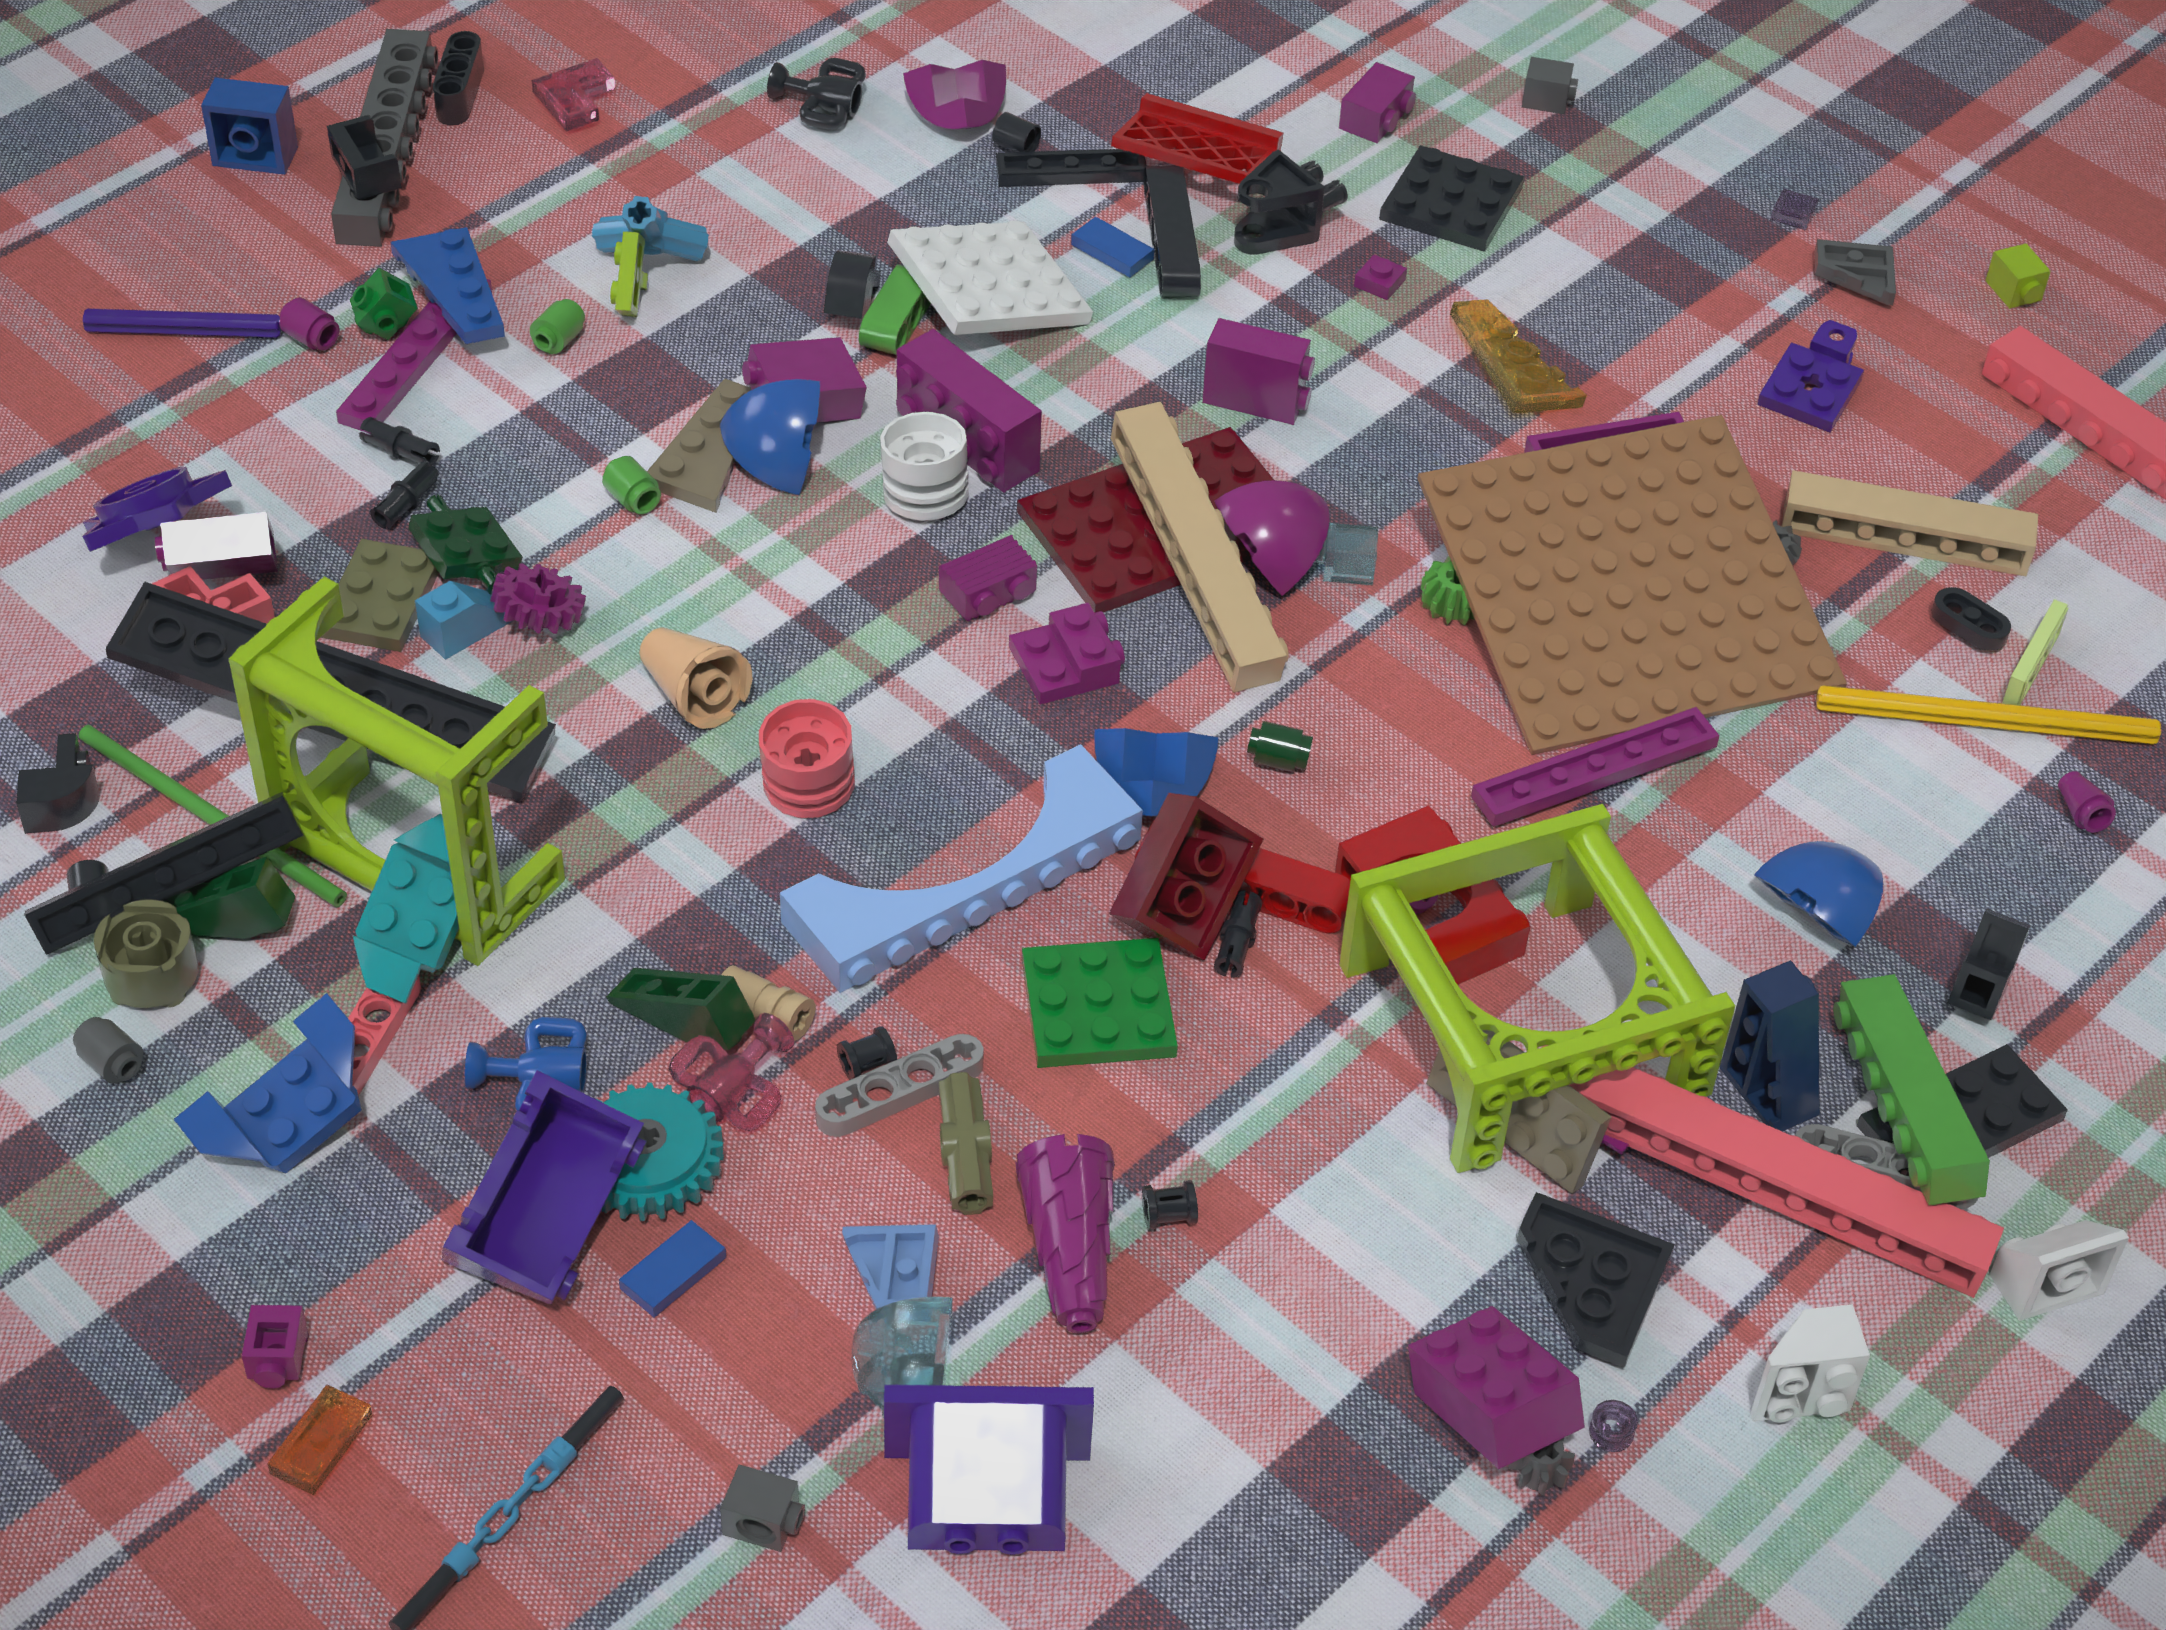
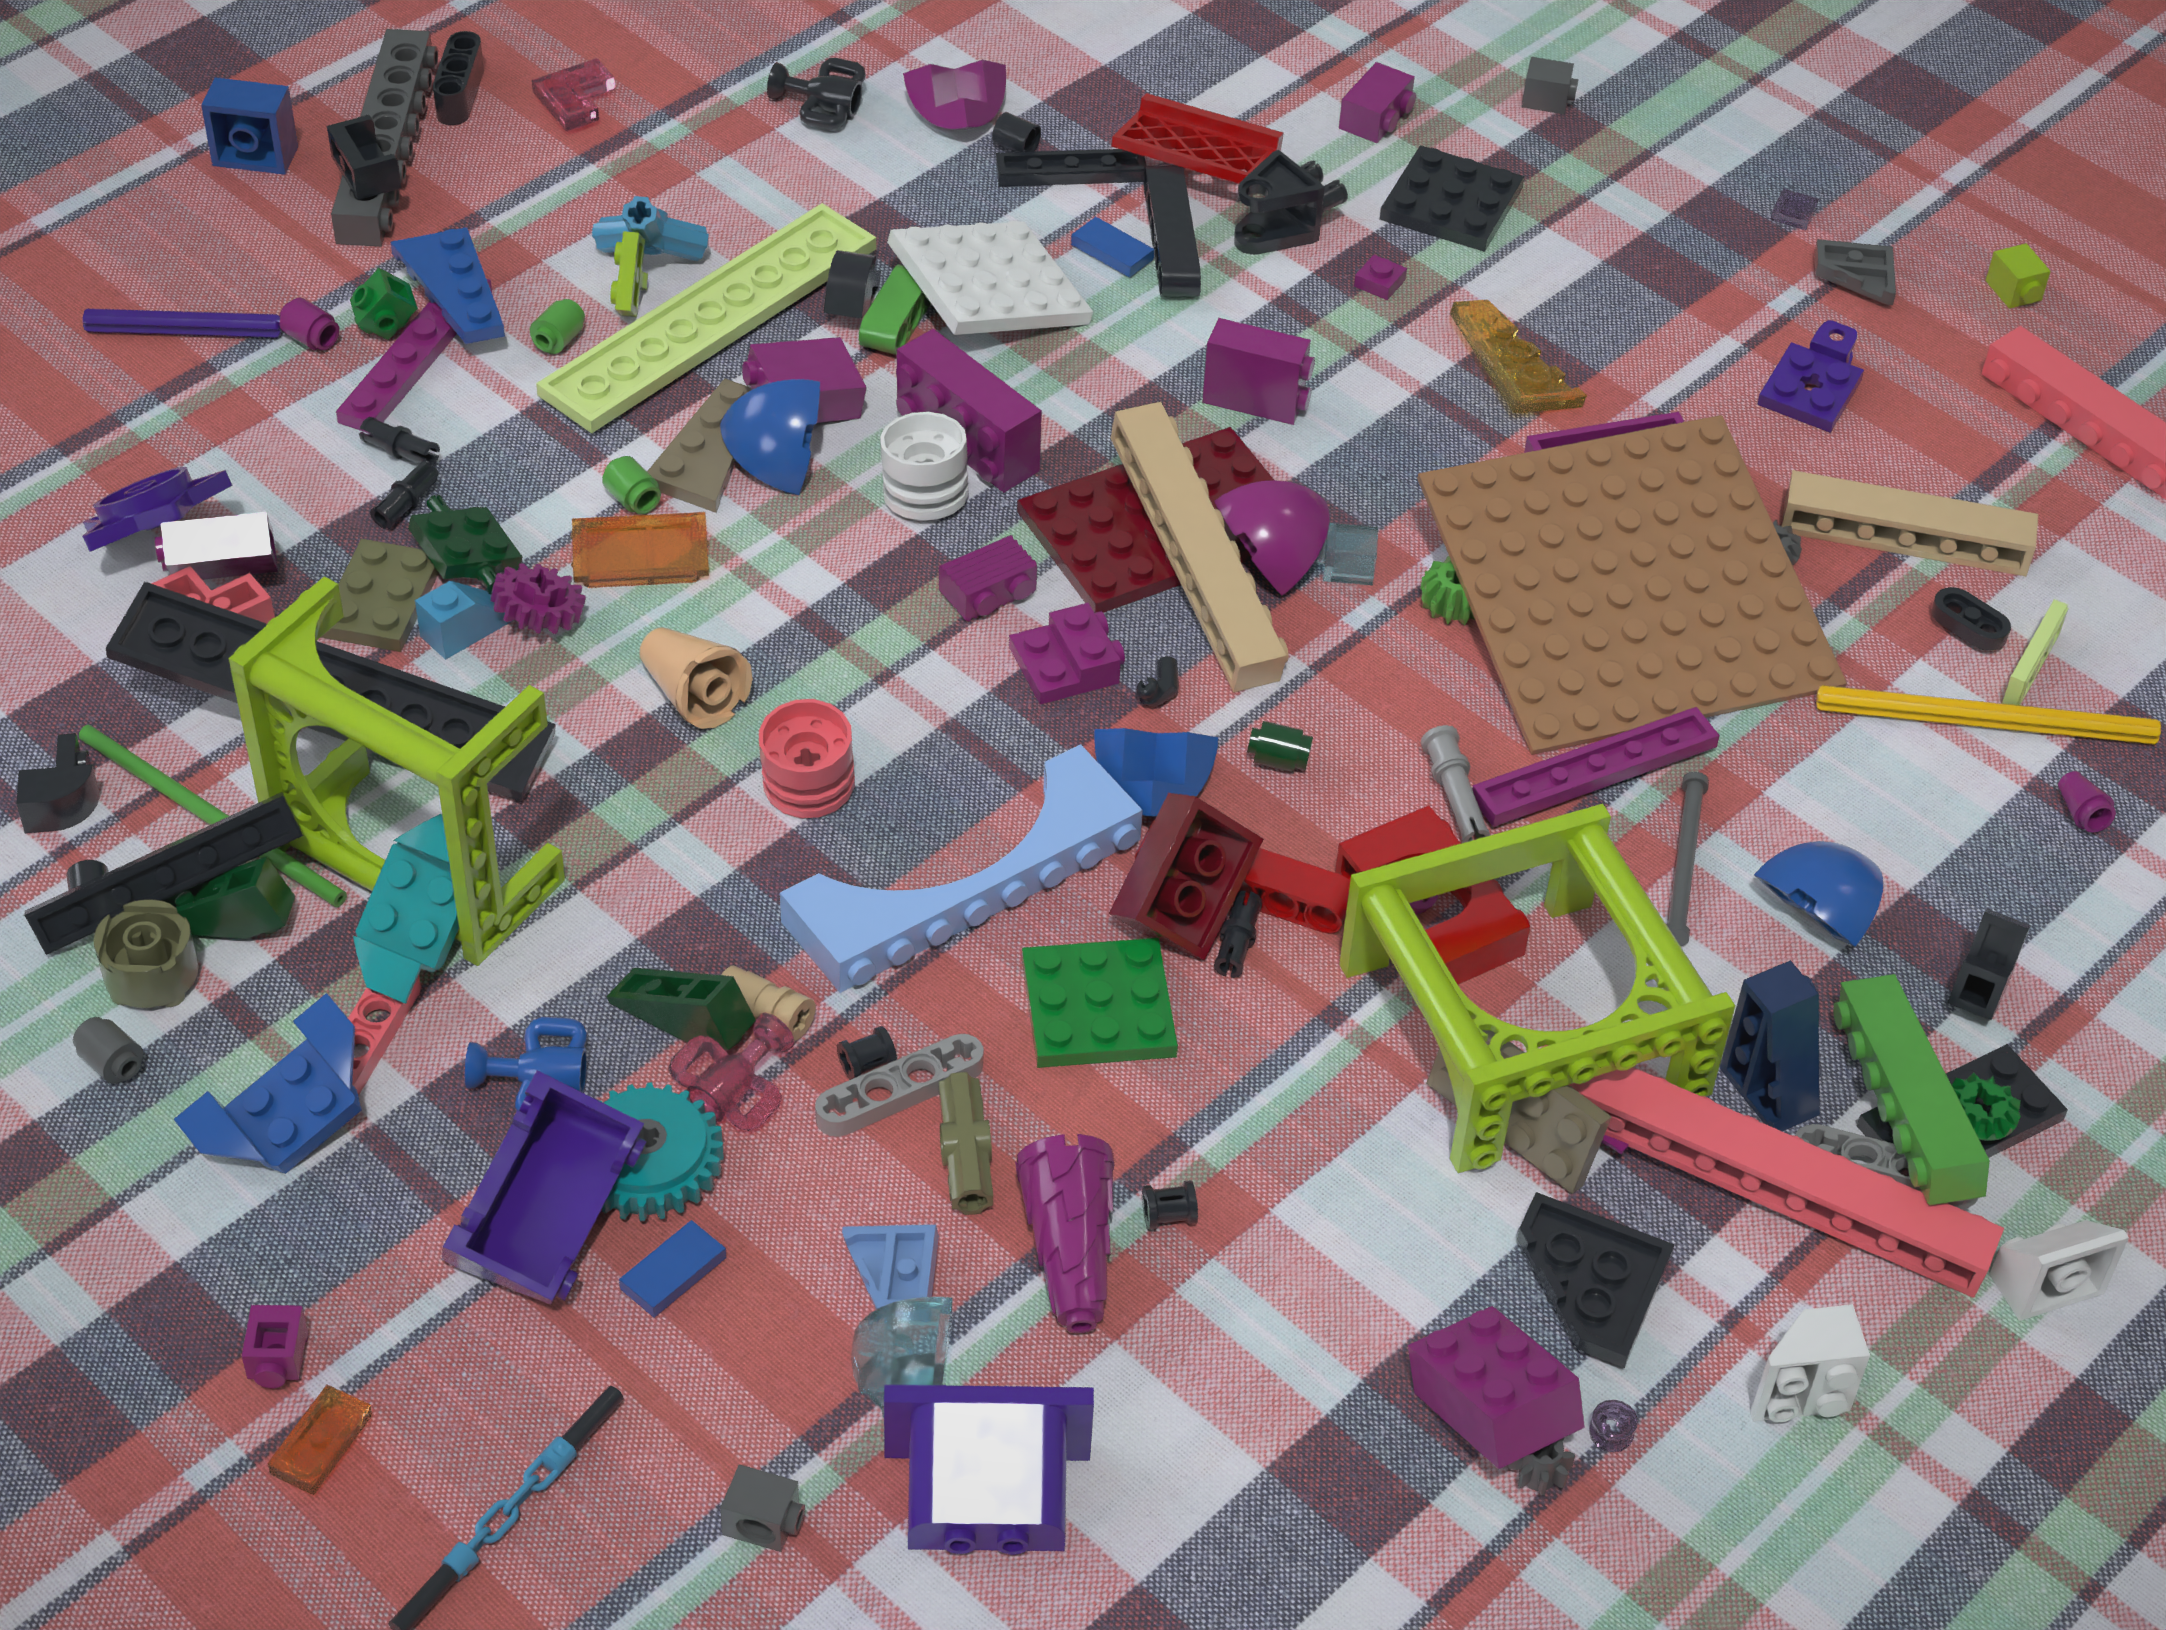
(639, 549): none -> clear orange piece
(702, 319): none -> yellowish green plate
(1164, 687): none -> black arm
(1451, 770): none -> light grey pin
(1695, 786): none -> dark grey bar
(2003, 1113): none -> green gear

